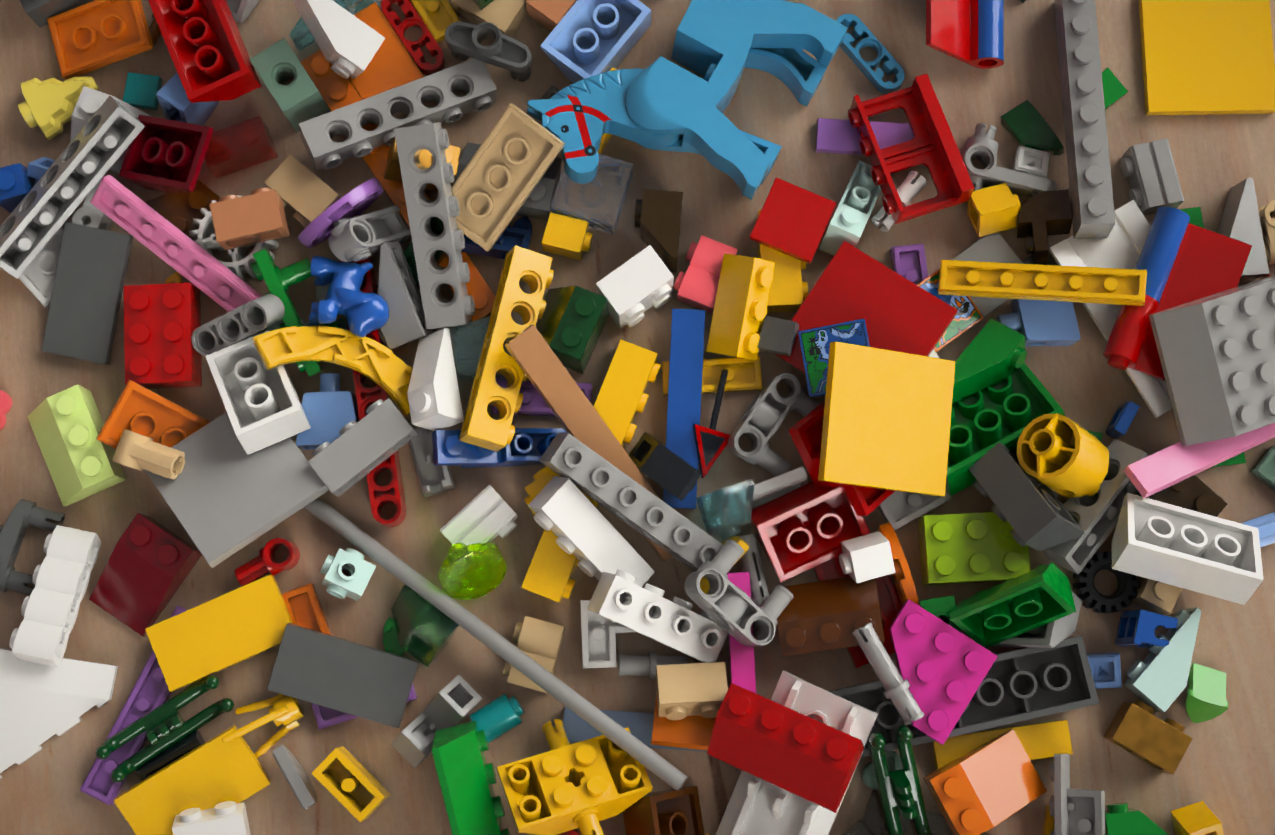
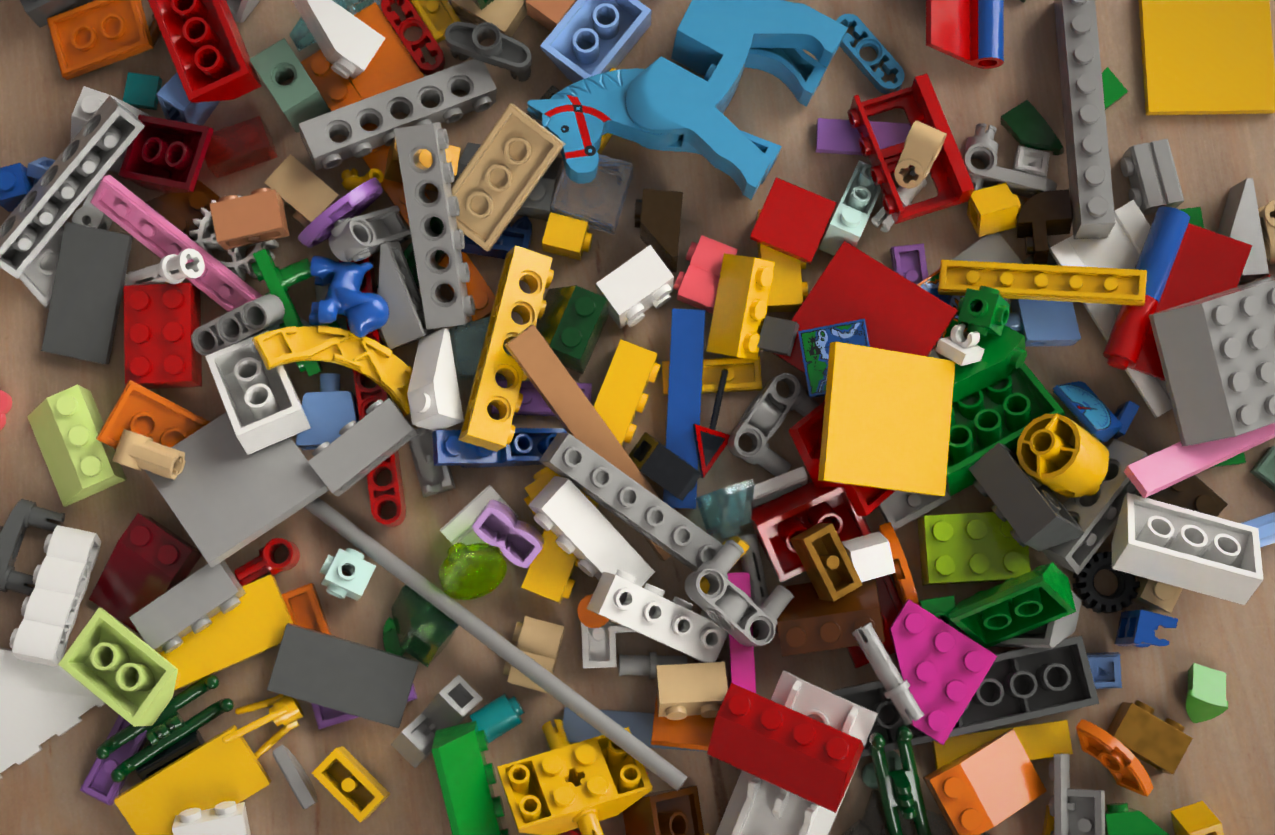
(52, 102): light yellow rock -> none
(121, 670): none -> yellowish green slope
(170, 269): none -> white pin
(188, 607): none -> light grey brick
(352, 180): none -> yellow arm
(500, 528): none -> lavender brick
(588, 617): none -> orange tile
(826, 562): none -> pearl gold brick
(921, 151): none -> tan piece
(960, 349): none -> white tile
(983, 311): none -> green brick
(1089, 409): none -> slope
(1115, 757): none -> orange tile
(1166, 668): light aqua slope -> none

